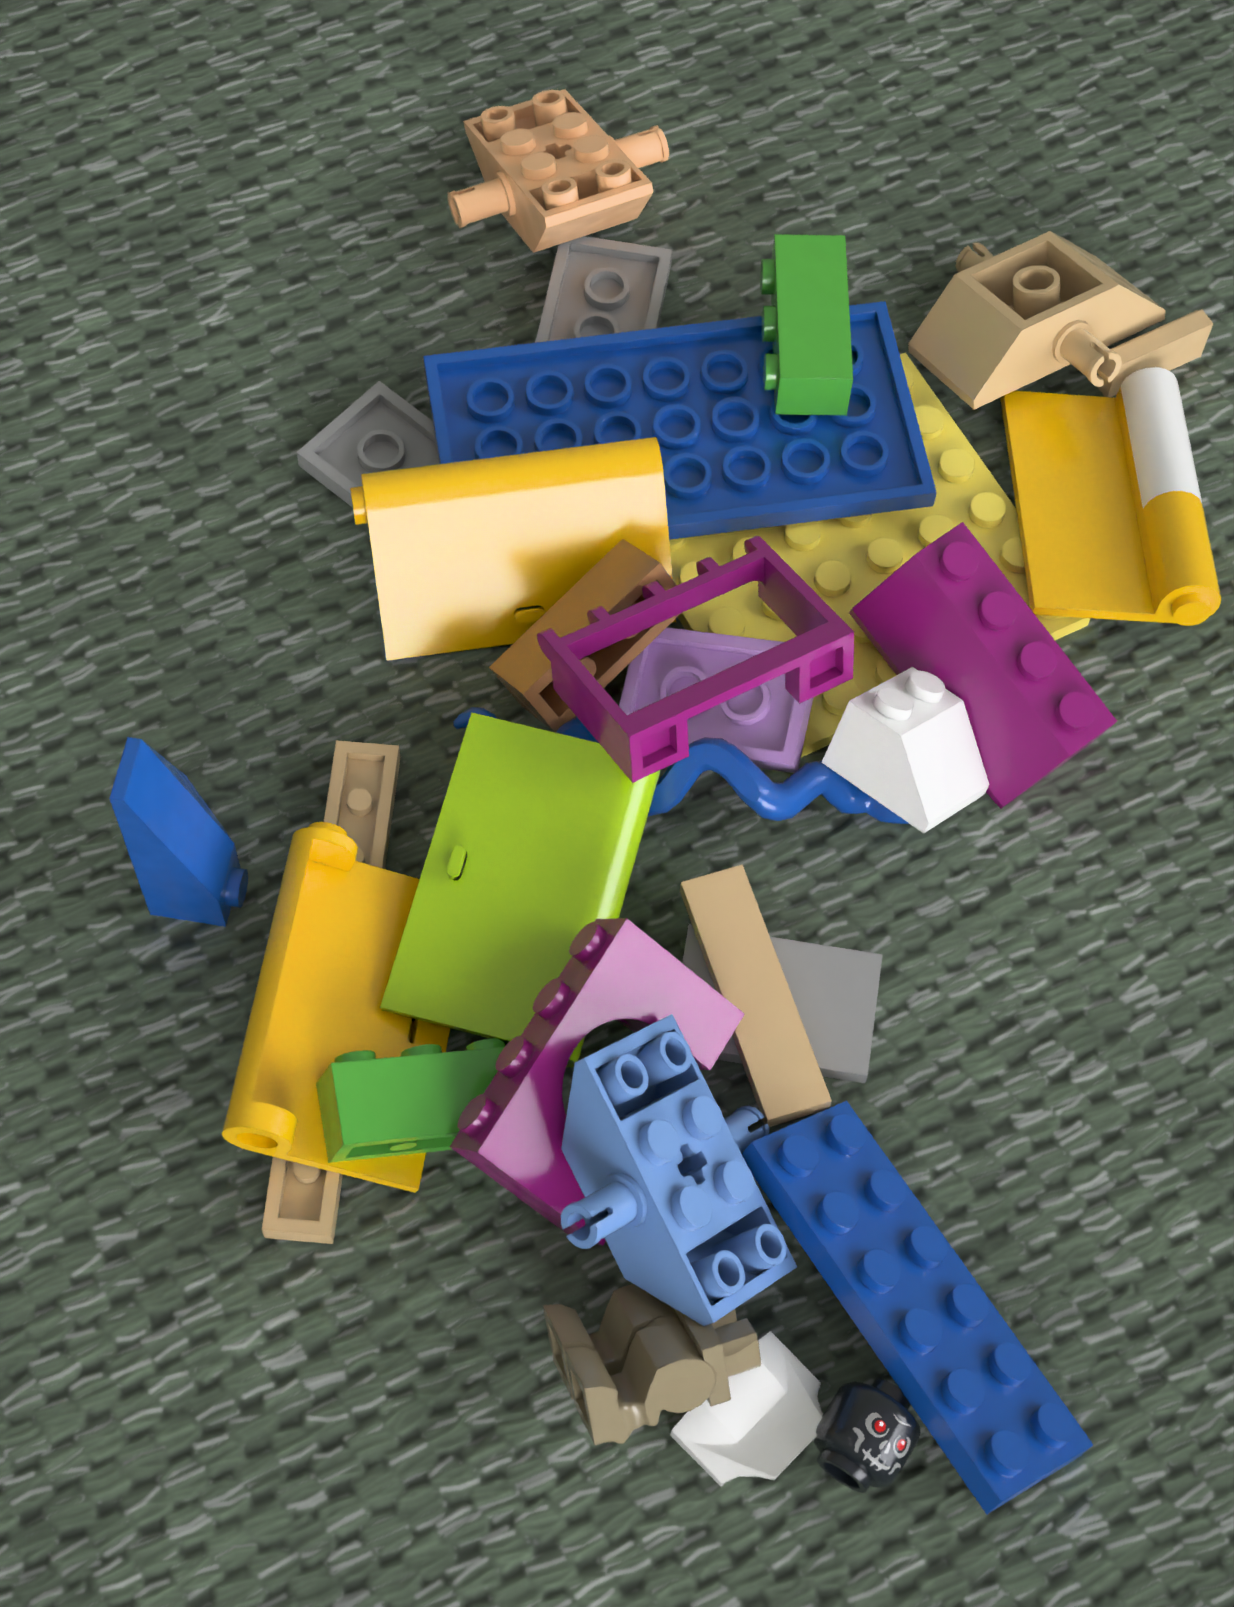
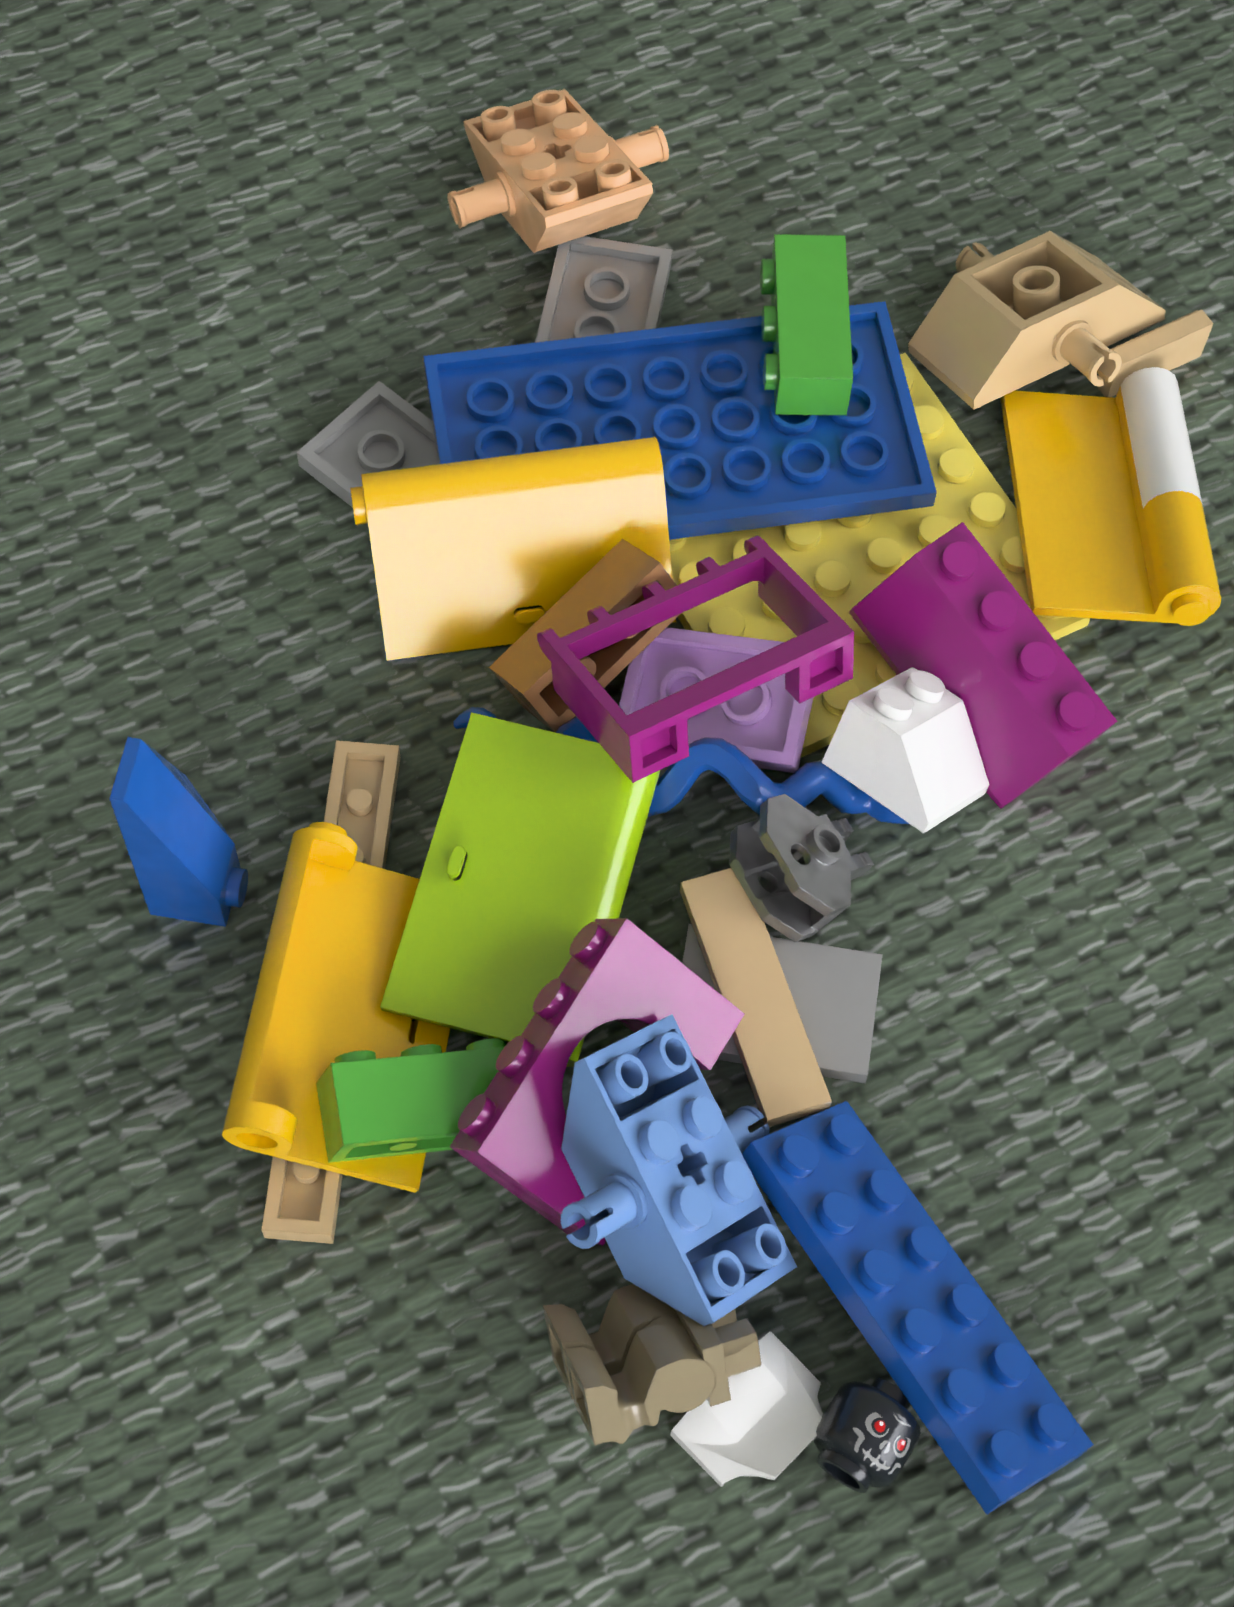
(800, 866): none -> flat silver hinge

